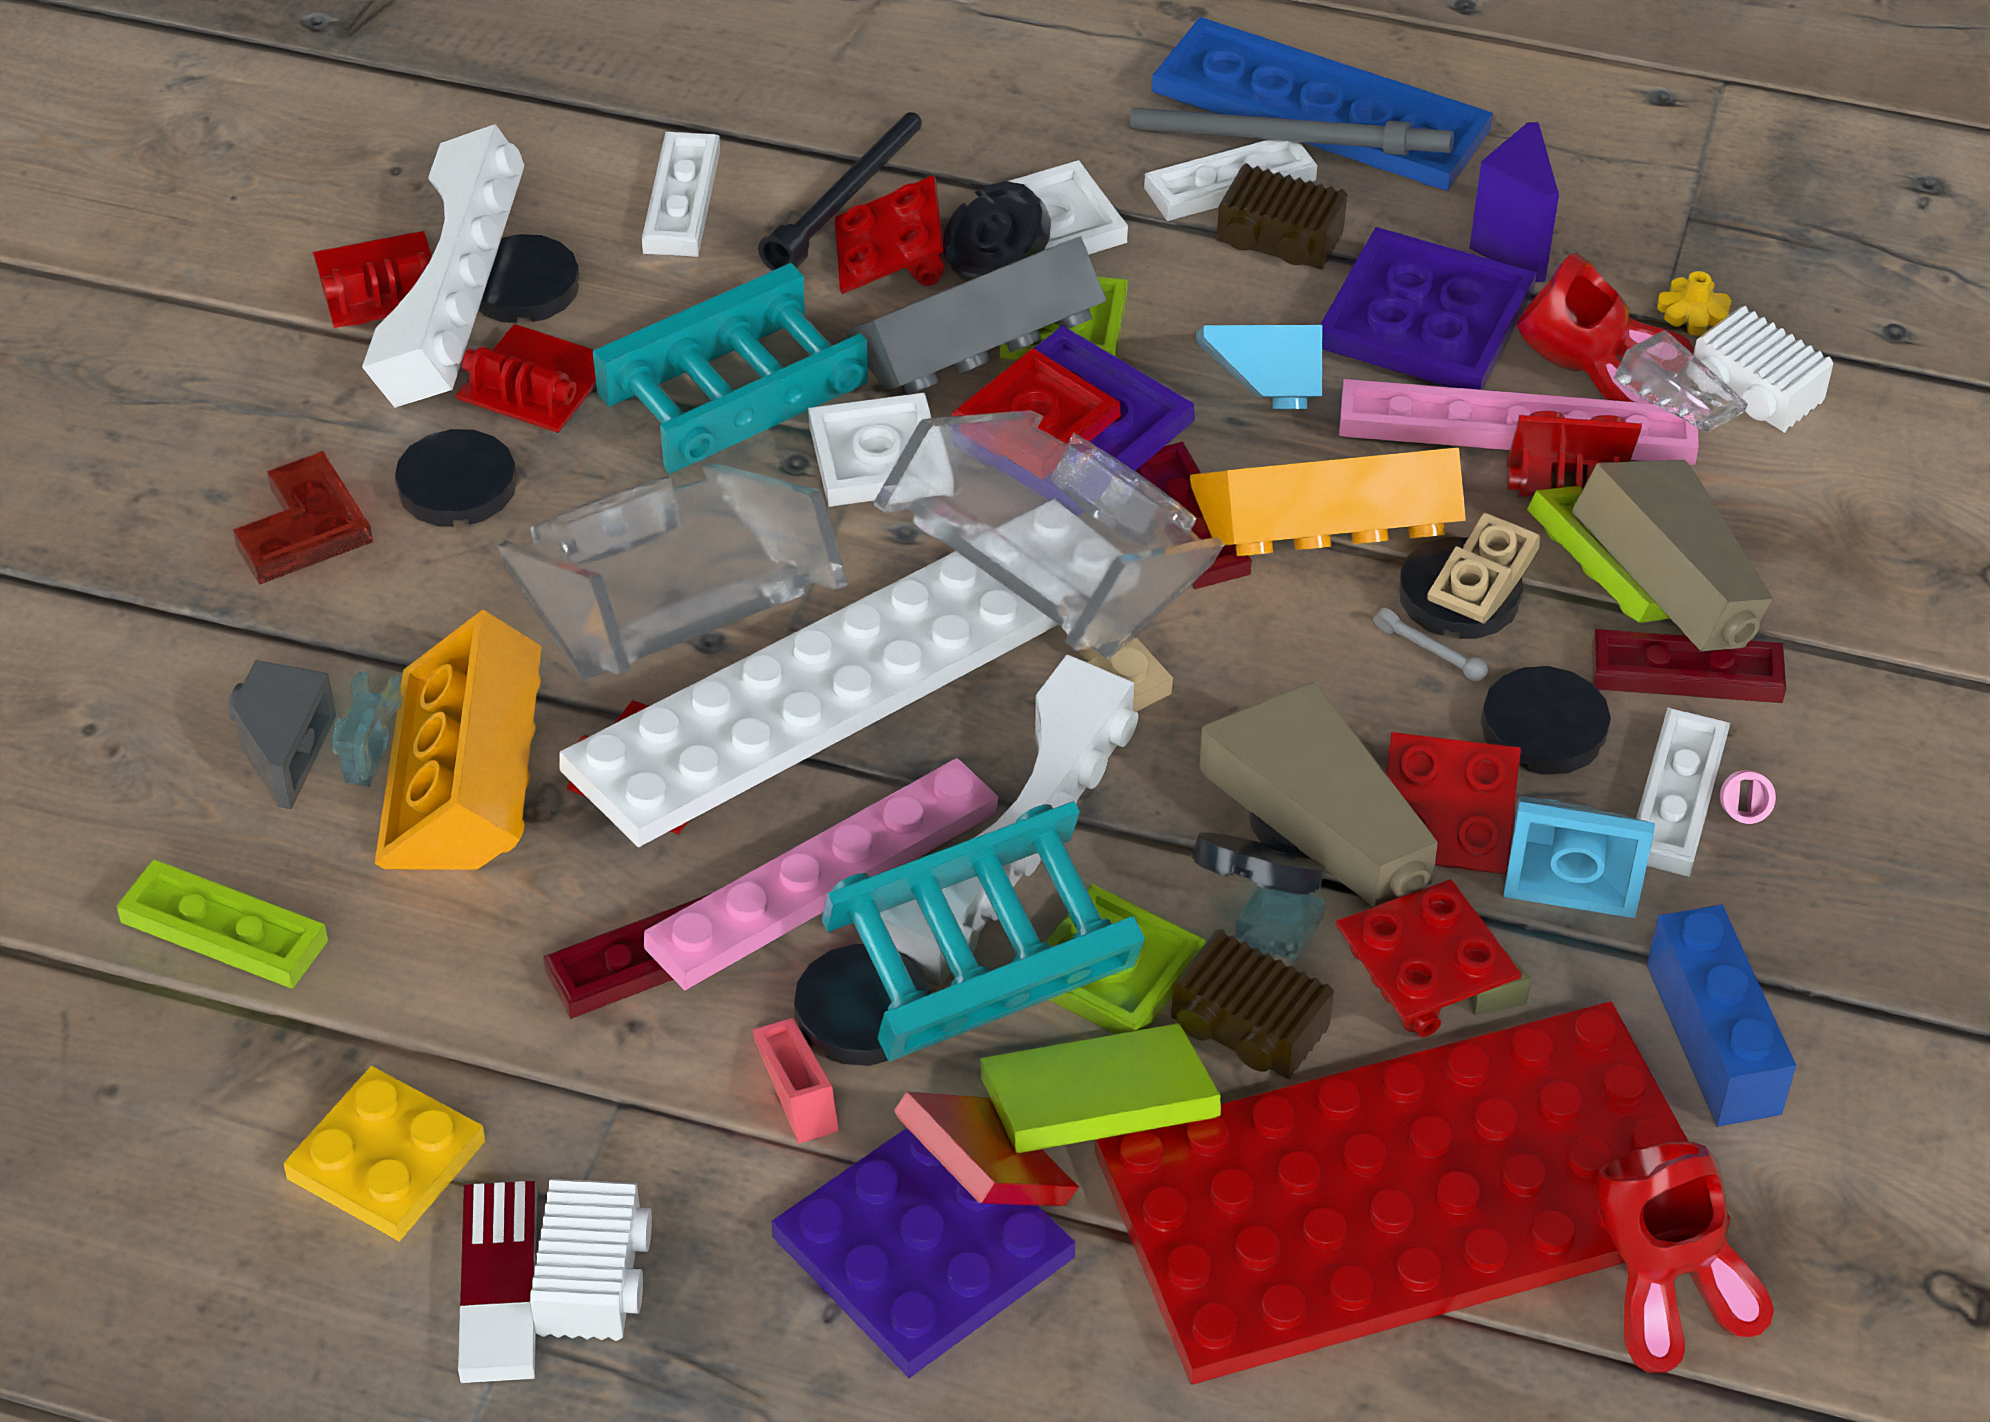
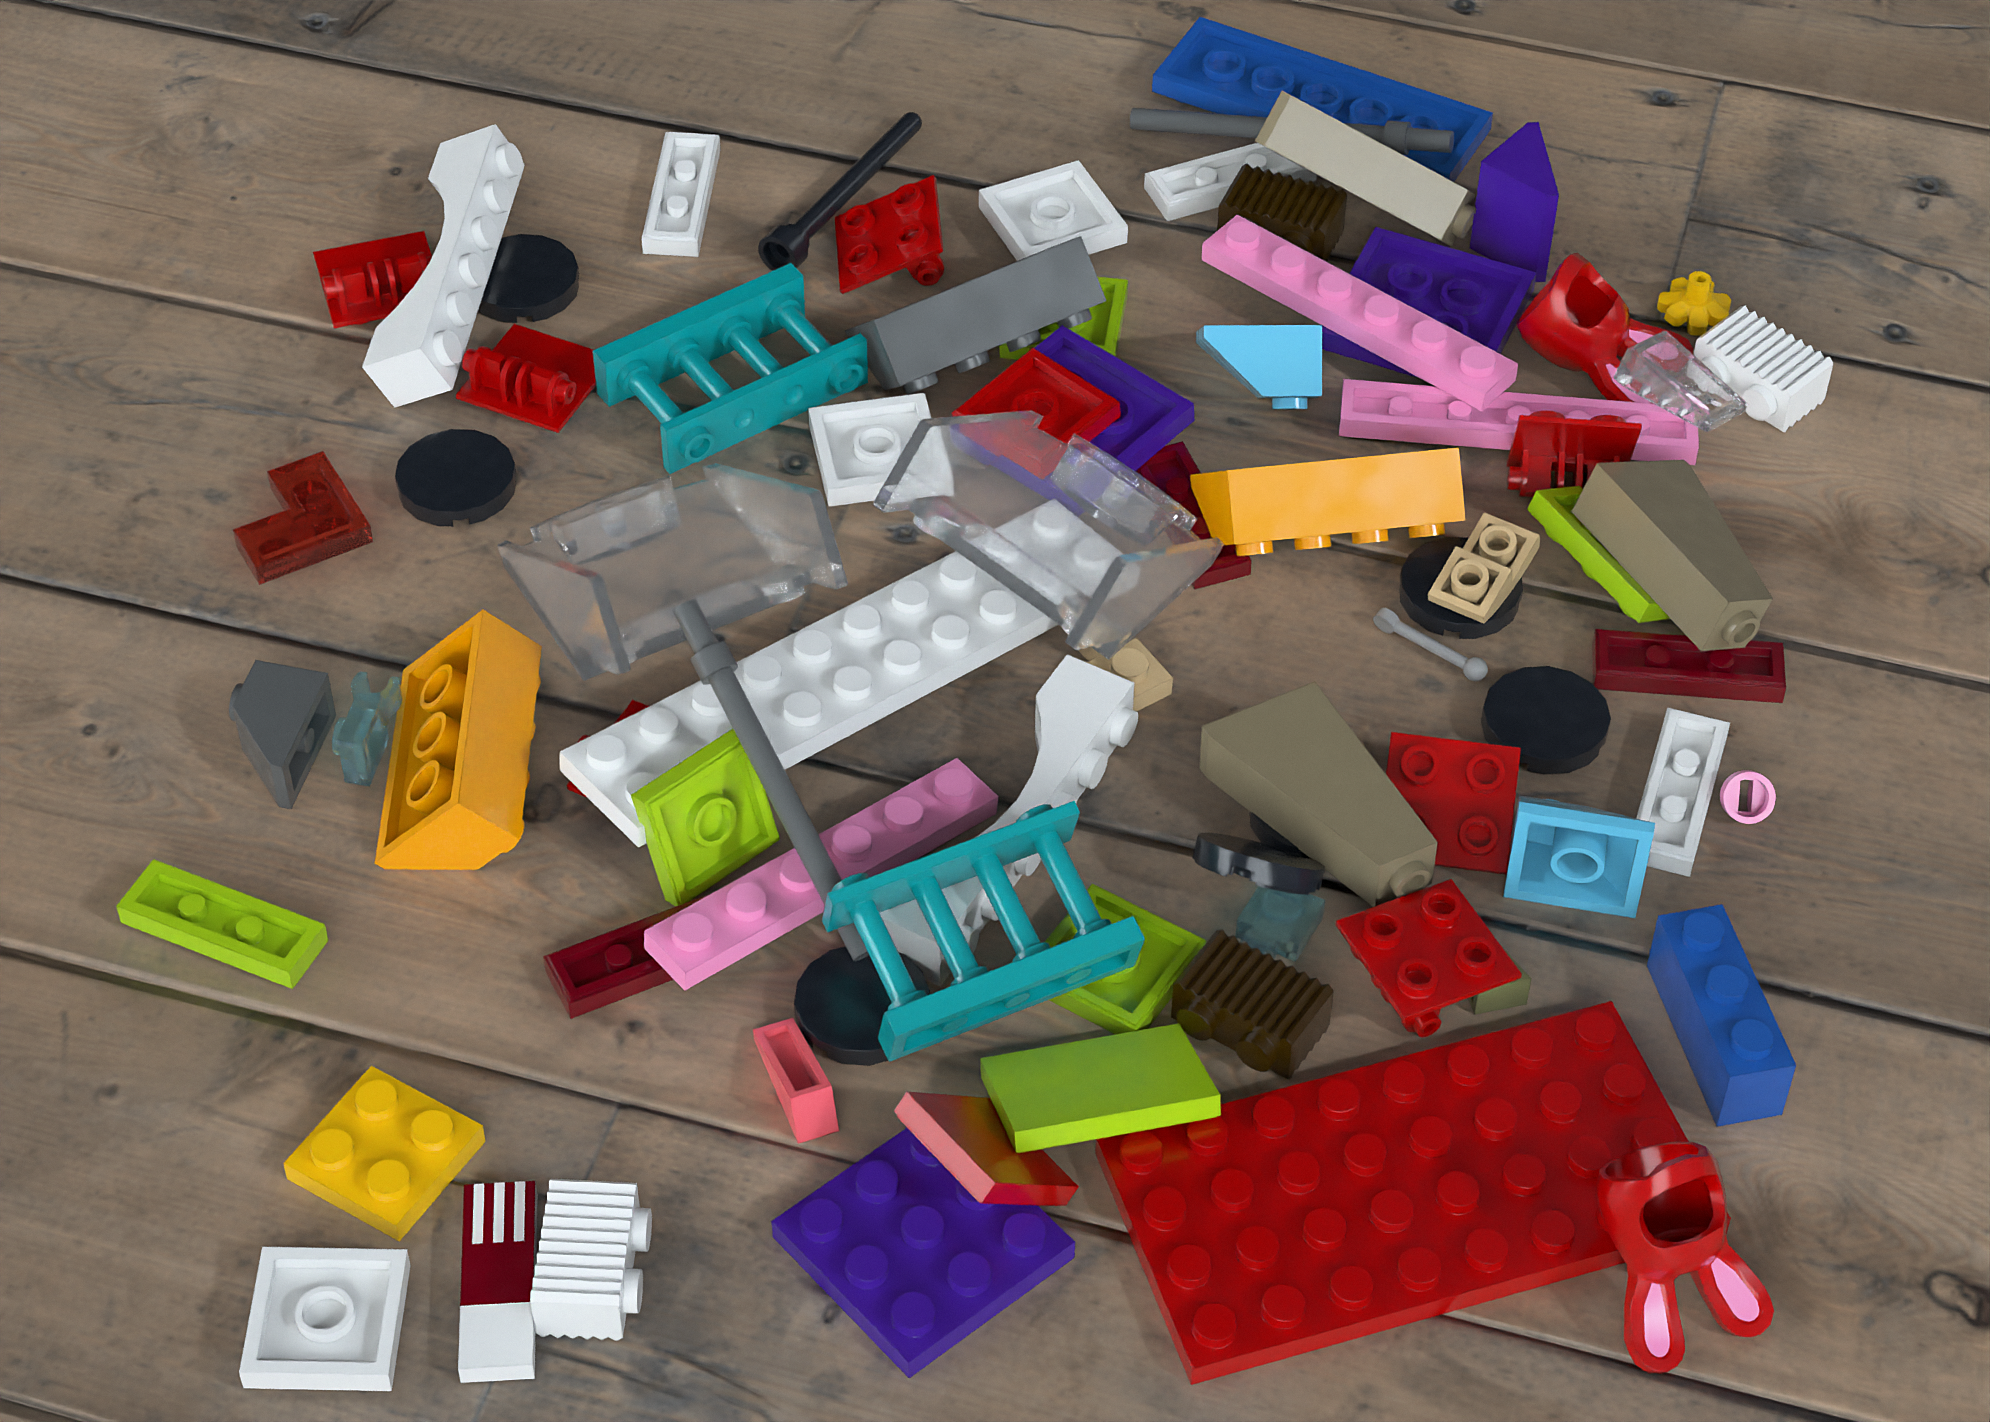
(325, 1319): none -> white plate
(705, 818): none -> lime tile
(716, 667): none -> dark grey bar
(996, 230): black tile -> none
(1360, 312): none -> bright pink plate
(1368, 169): none -> slope

